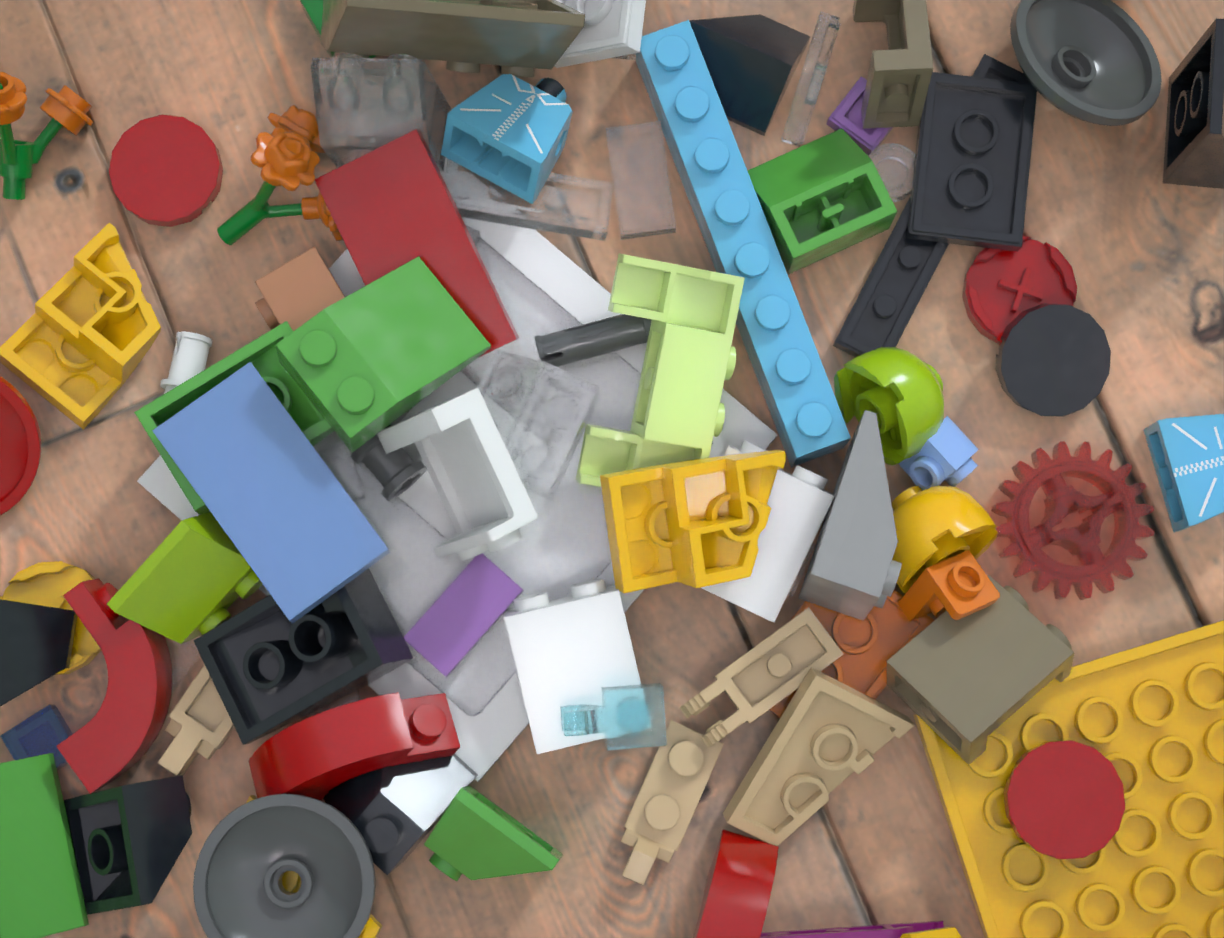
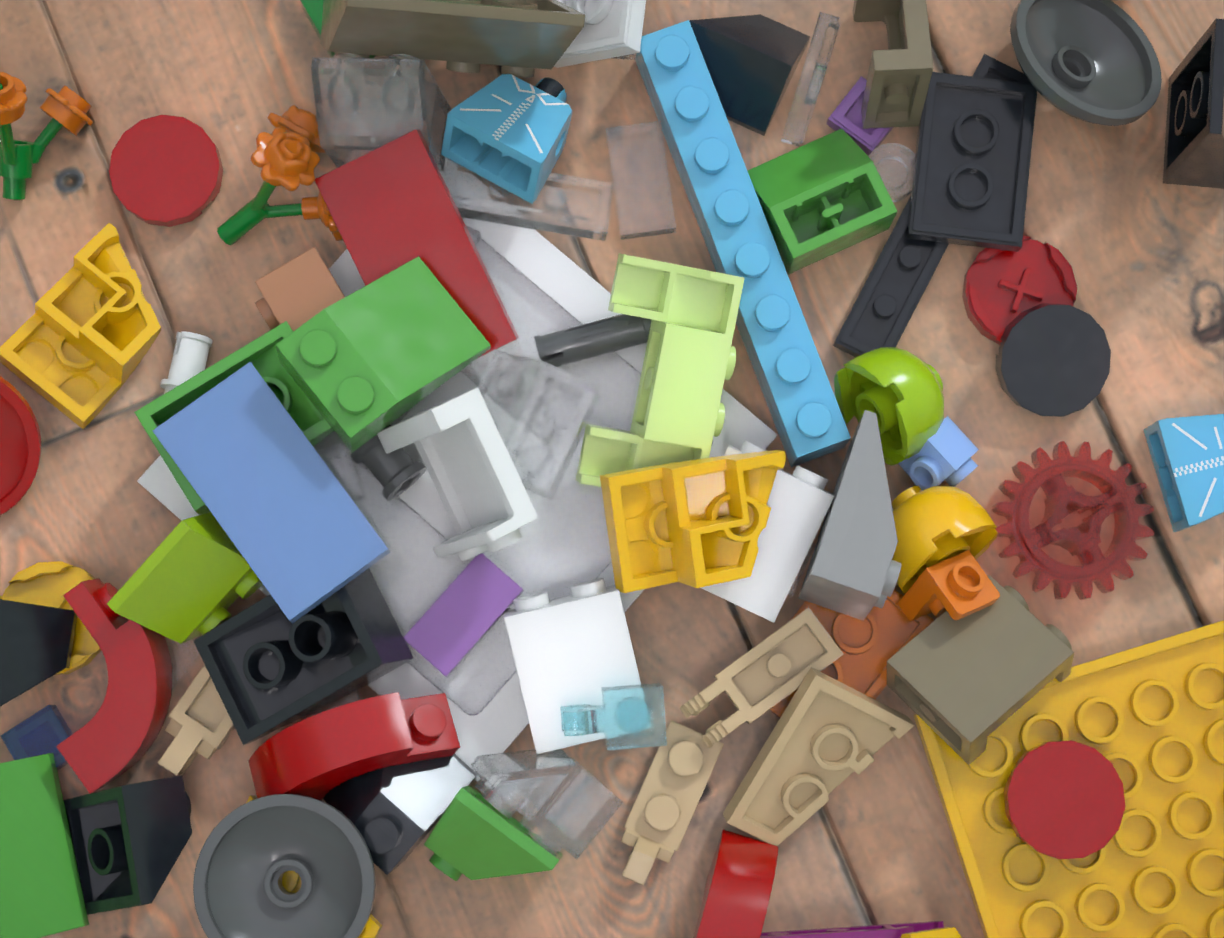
(552, 791): none -> clear slope

